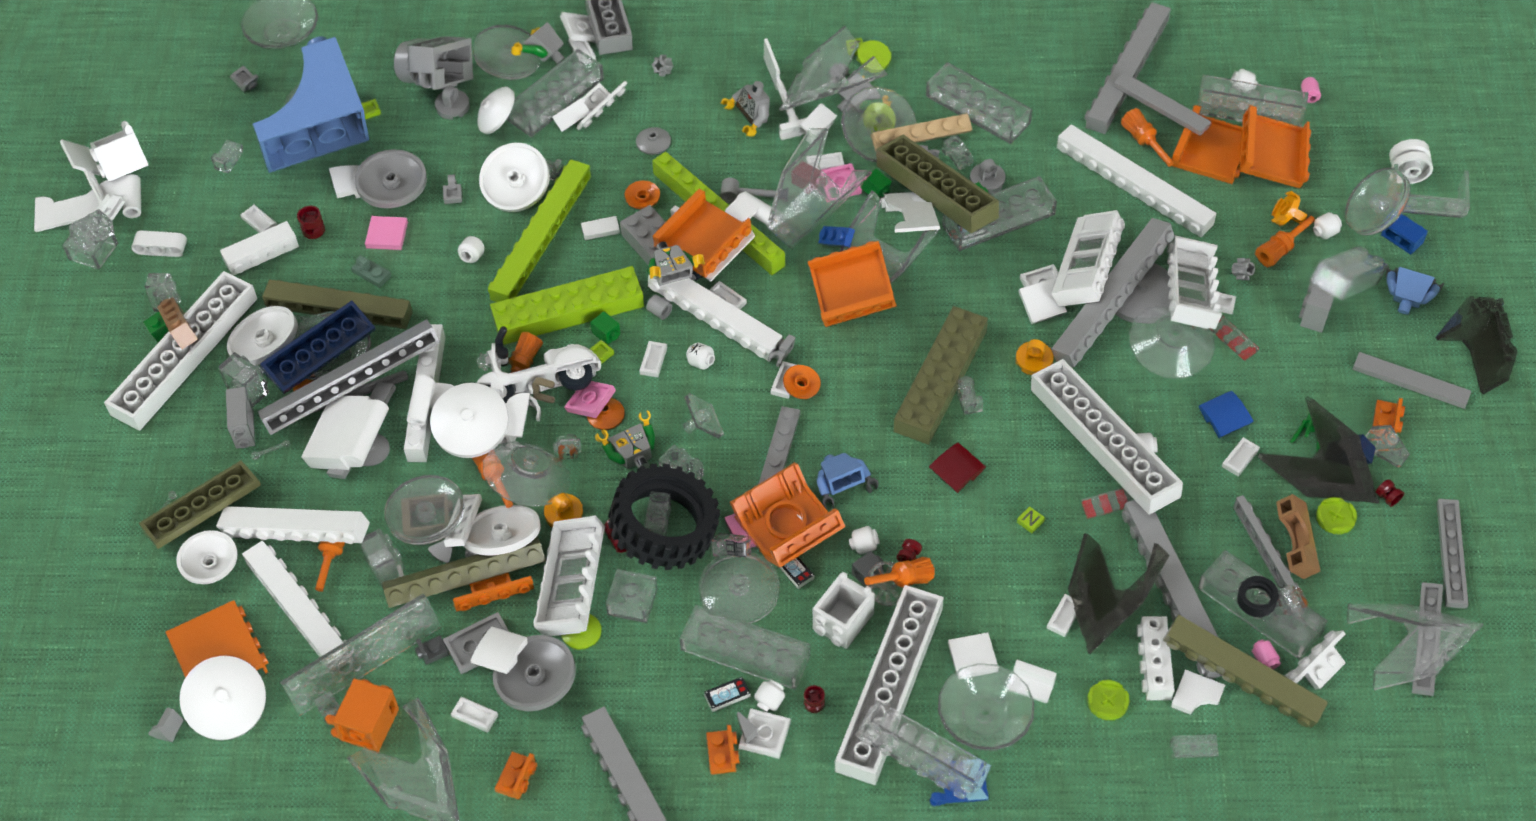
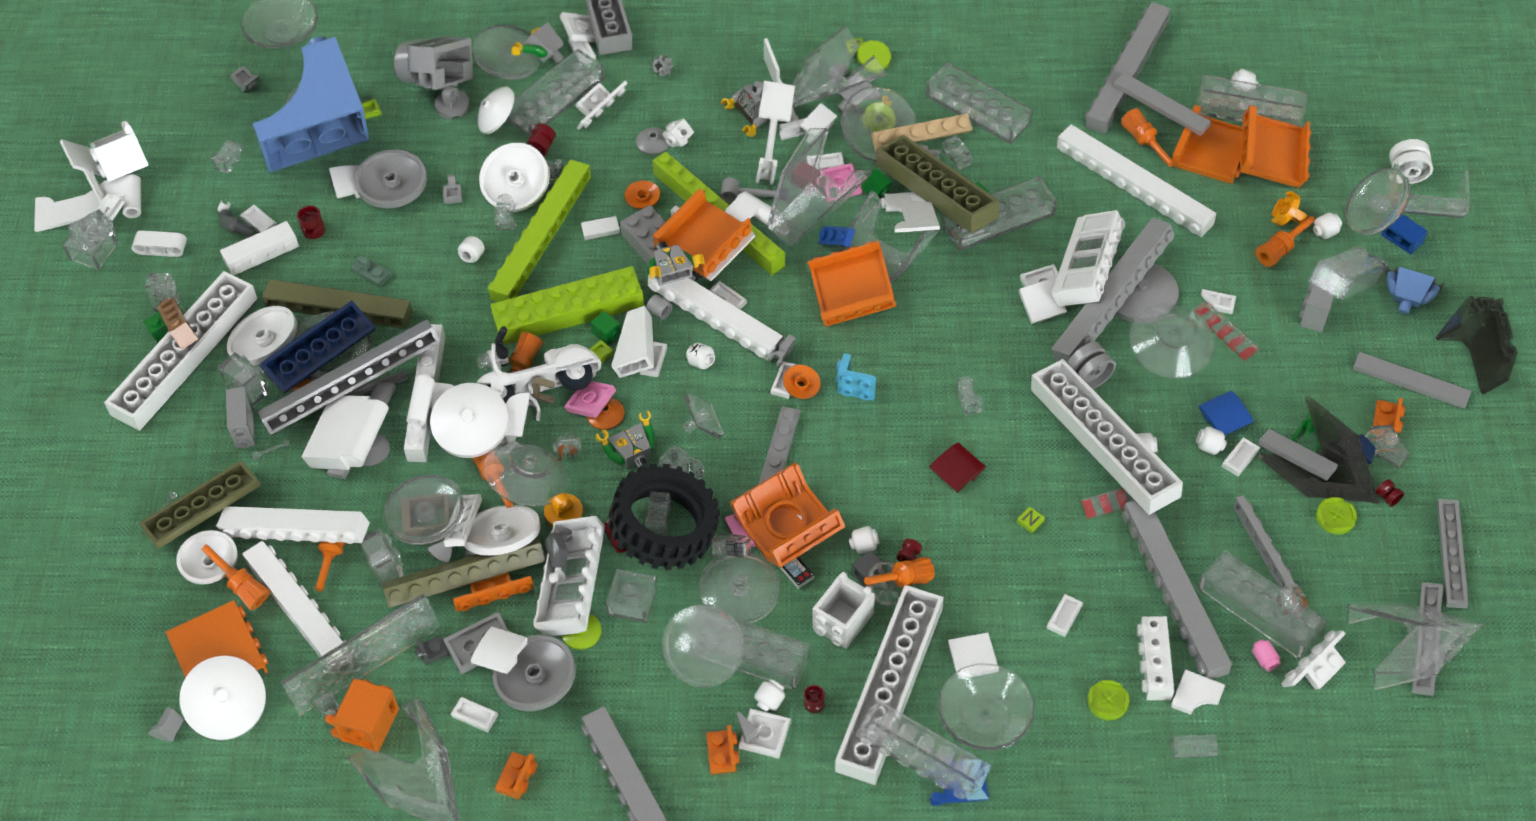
(231, 223): none -> dark grey arm
(240, 581): none -> orange piece
(386, 233): bright pink tile -> none
(504, 213): none -> clear leg
(542, 138): none -> dark red wheel
(558, 550): none -> dark grey arm
(571, 114): white tile -> none
(635, 344): none -> white slope
(677, 133): none -> white brick
(703, 646): none -> clear dish
(727, 694): tile -> none
(776, 106): none -> white piece
(841, 474): medium blue torso -> none
(854, 383): none -> medium azure bracket
(940, 374): olive brick -> none
(988, 175): light grey tile -> none
(1034, 356): light orange tile -> none
(1038, 680): white panel -> none
(1092, 364): none -> light grey wheel
(1096, 601): clear smoke windscreen -> none
(1193, 282): window -> none
(1211, 440): none -> white head
(1243, 269): light grey gear -> none
(1245, 671): olive brick -> none
(1263, 584): black tyre -> none
(1295, 517): medium nougat arch -> none
(1297, 454): none -> light grey tile
(1311, 86): bright pink brick -> none

